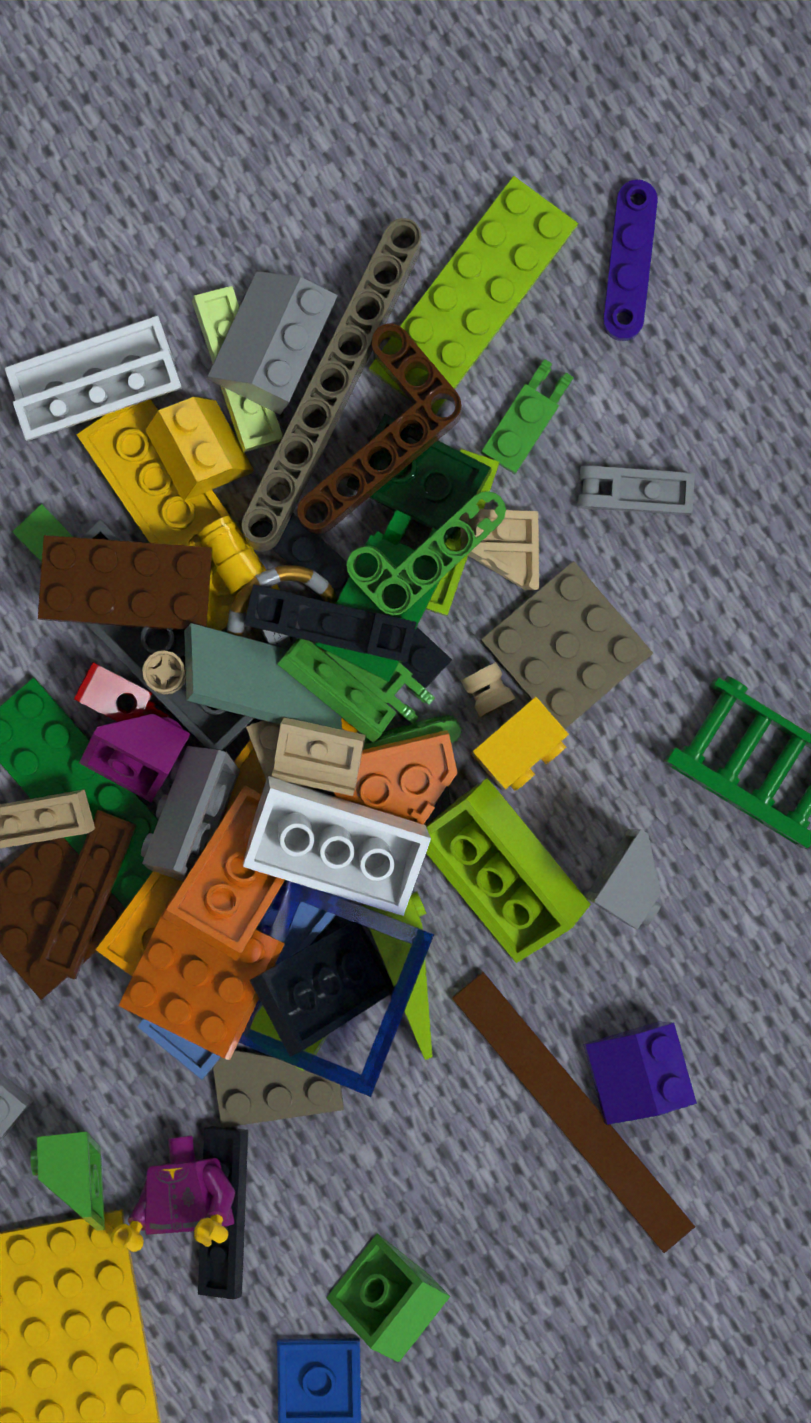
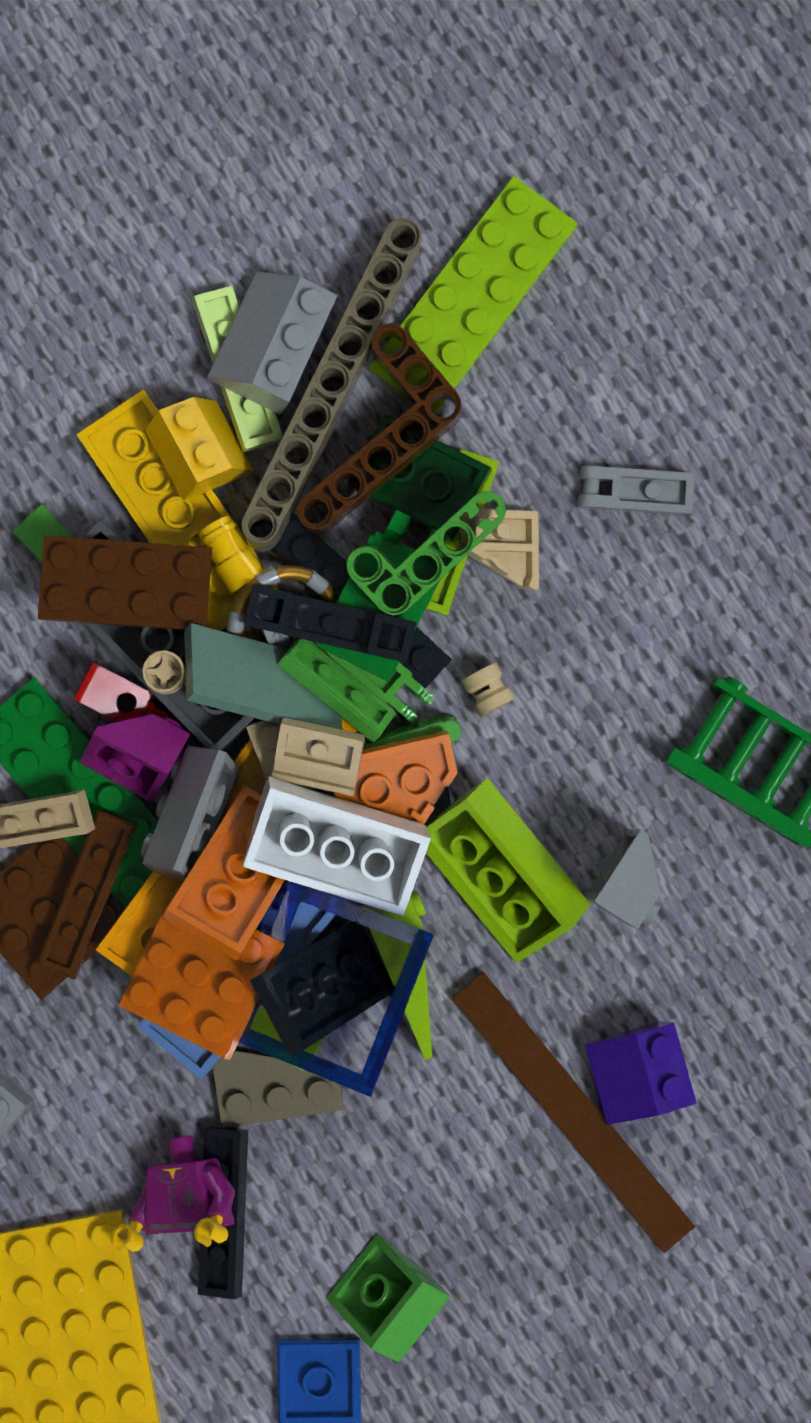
(73, 1172): bright green slope -> none
(92, 378): white slope -> none
(520, 744): yellow brick -> none
(525, 421): bright green hinge -> none
(567, 645): dark tan plate -> none
(630, 260): dark purple plate -> none

